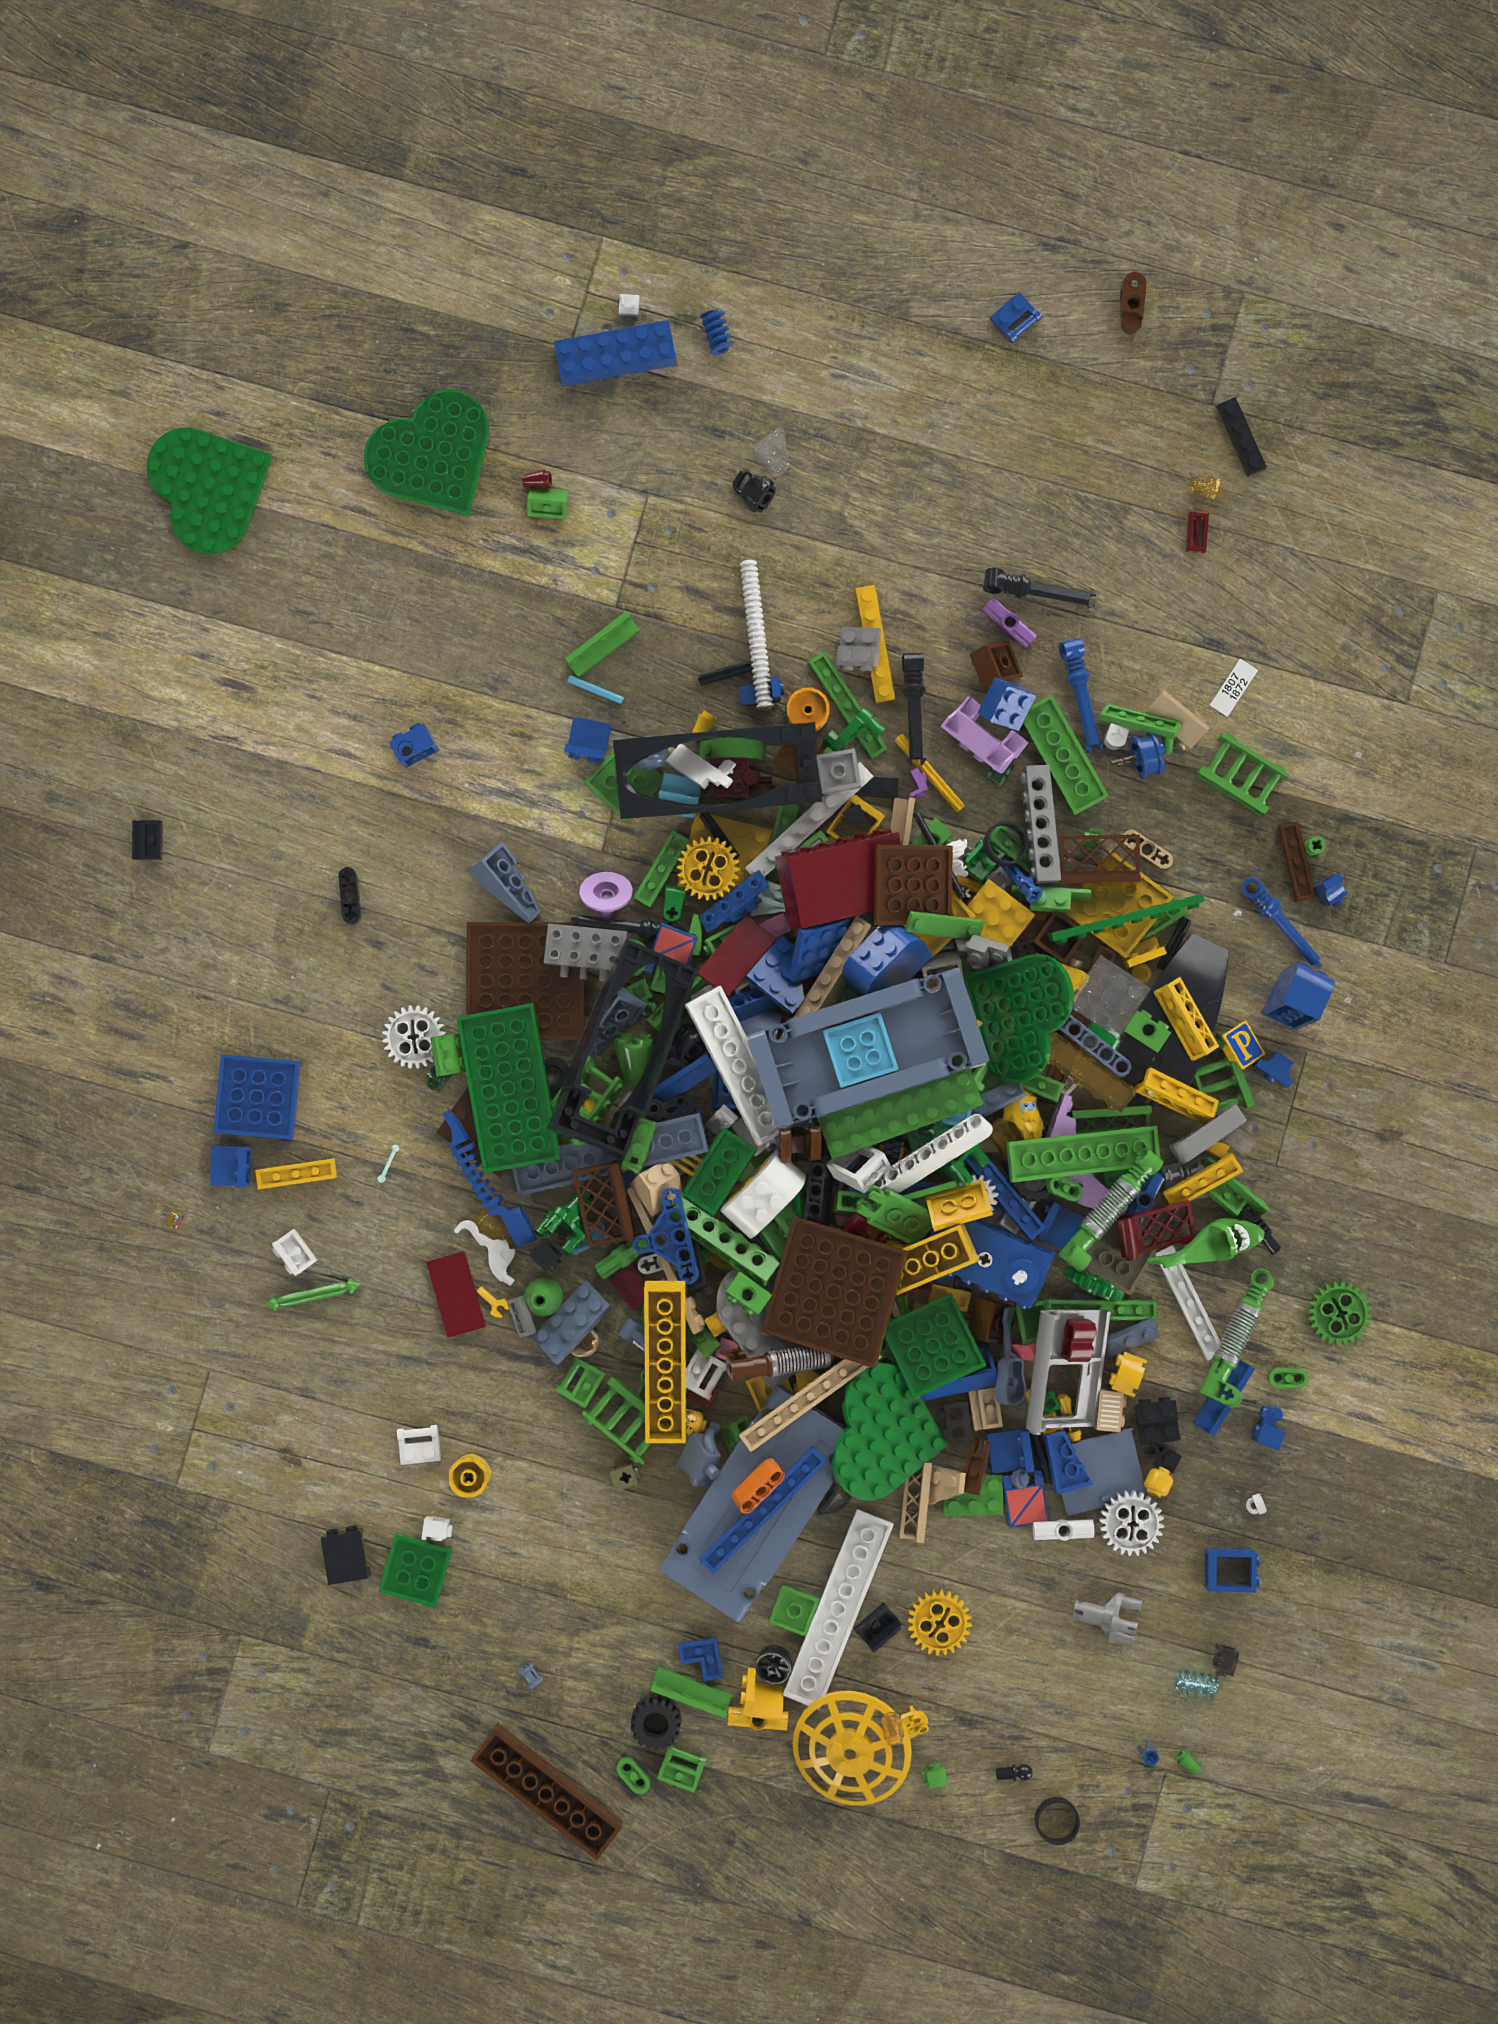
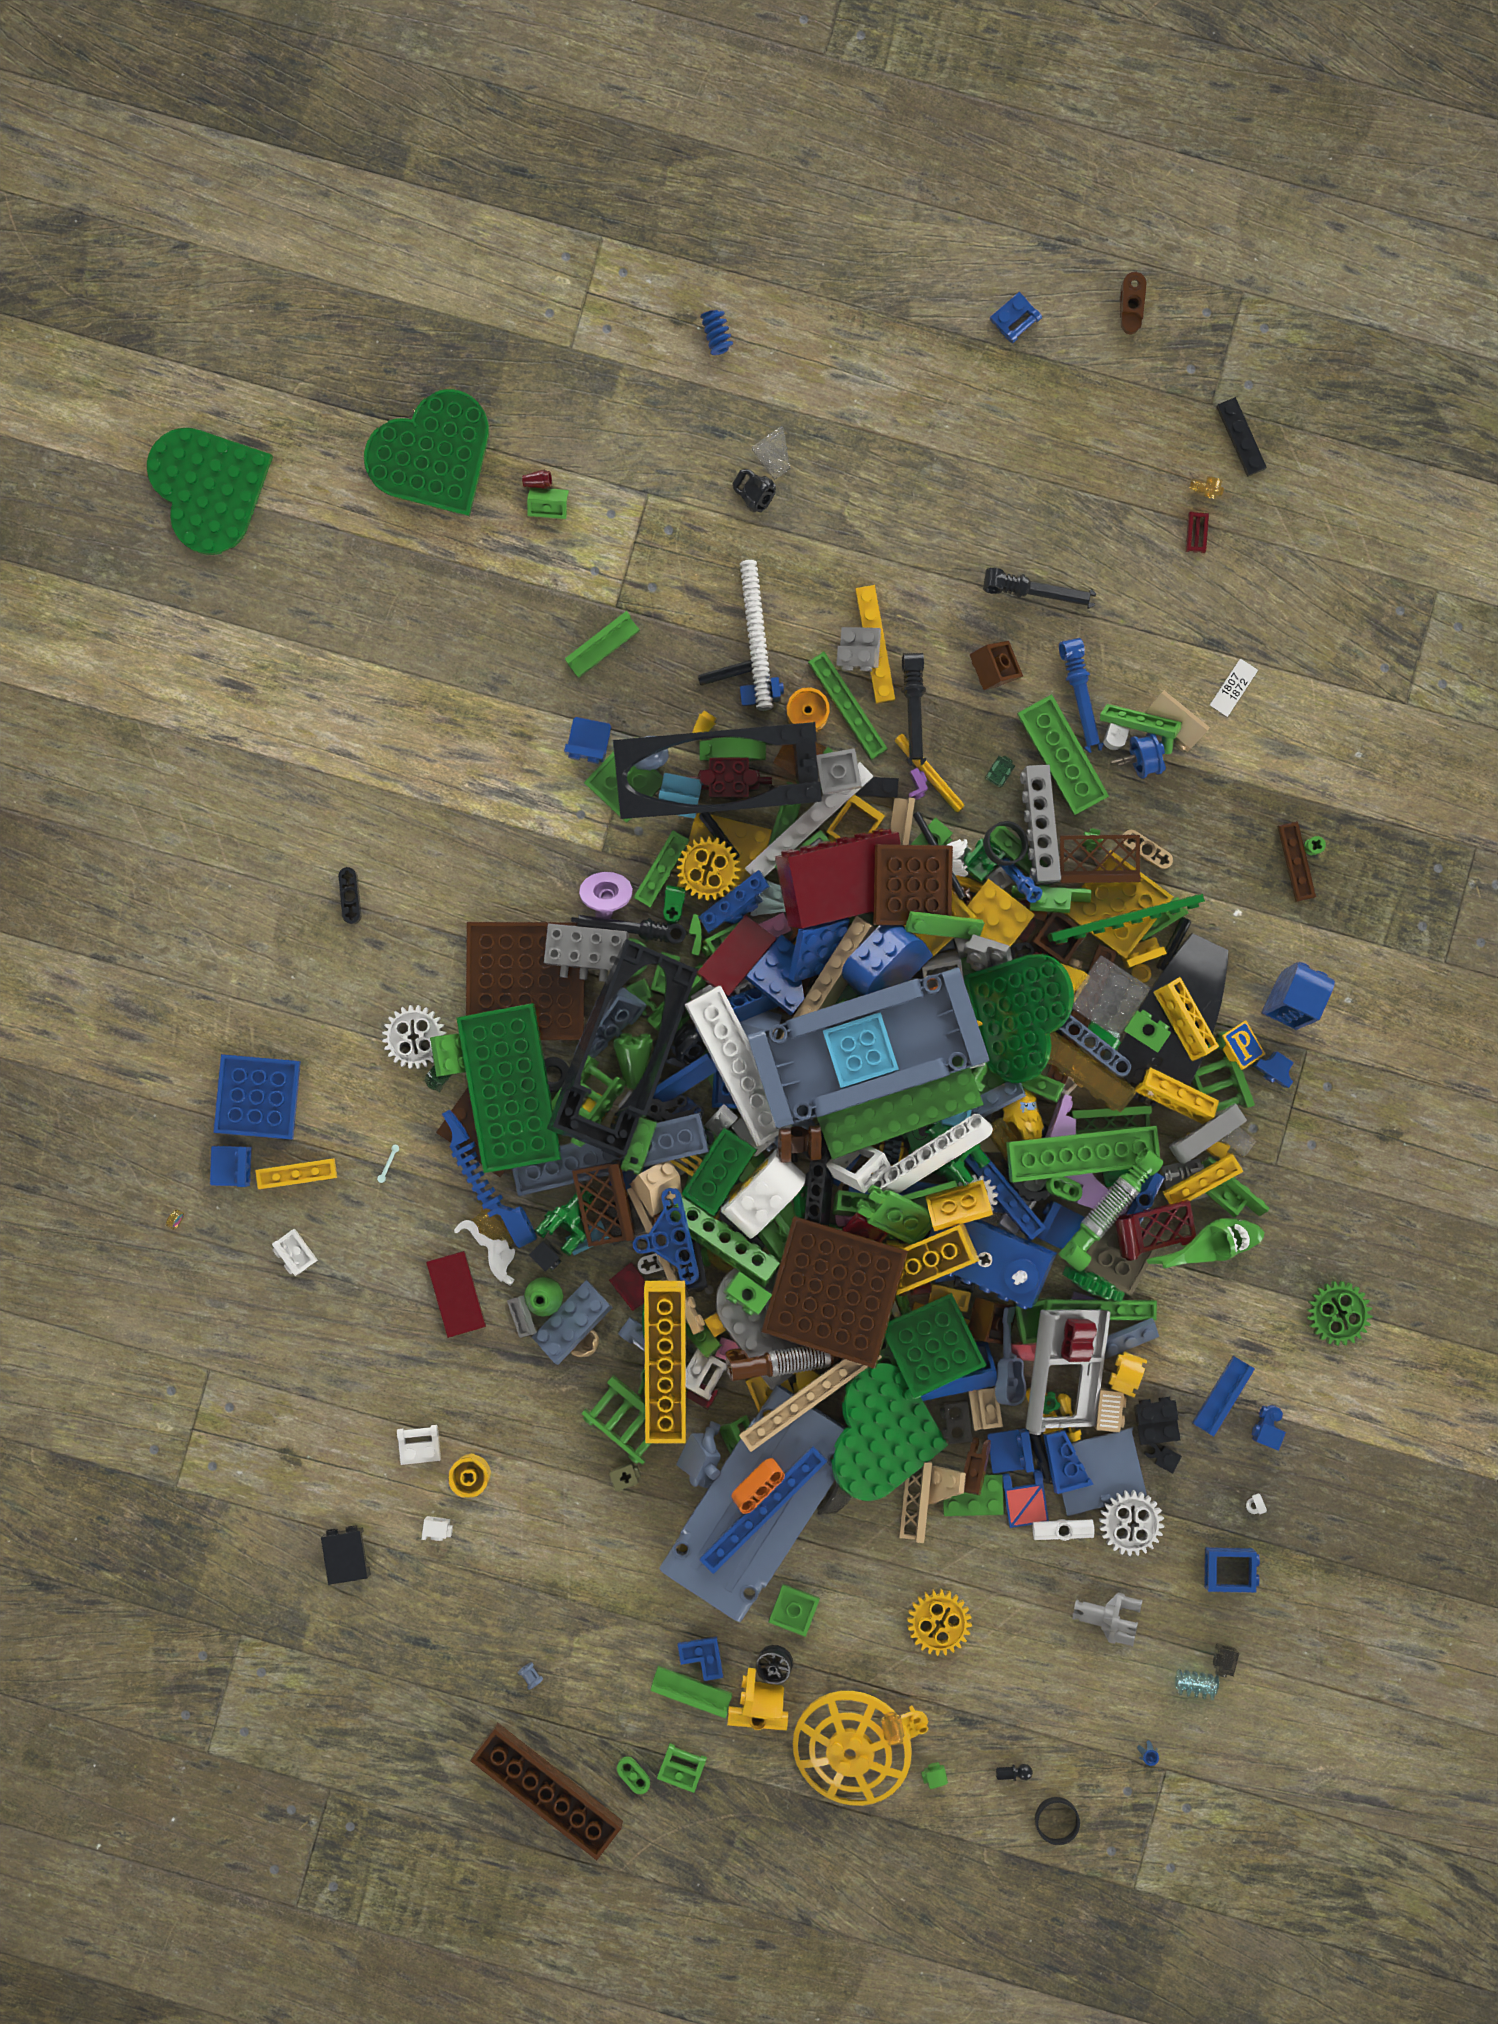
(147, 839): black plate -> none
(312, 1294): bright green wheel -> none
(413, 745): blue brick -> none
(415, 1570): green plate -> none
(493, 1302): yellow bar -> none
(500, 877): sand blue wedge -> none
(586, 1385): bright green plate -> none
(595, 689): medium azure bar -> none
(615, 353): blue brick -> none
(619, 1258): bright green piece -> none
(629, 305): white tile -> none
(656, 1738): black tyre -> none
(674, 944): coral flag -> none
(694, 1422): yellow head -> none
(700, 770): white piece -> none
(838, 1607): white plate -> none
(855, 815): black tile -> none
(864, 718): green beam -> none
(878, 1627): black bracket -> none
(979, 740): lavender bracket -> none
(1007, 704): blue brick -> none
(1018, 632): medium lavender piece -> none
(1020, 1478): sand blue plate -> none
(1158, 1482): yellow head -> none
(1188, 1762): bright green pin -> none
(1190, 1306): white plate -> none
(1225, 784): bright green fence -> none
(1236, 1338): bright green piece -> none
(1255, 1218): black hinge -> none
(1271, 909): blue piece -> none
(1287, 1378): bright green plate -> none
(1331, 890): blue arch -> none

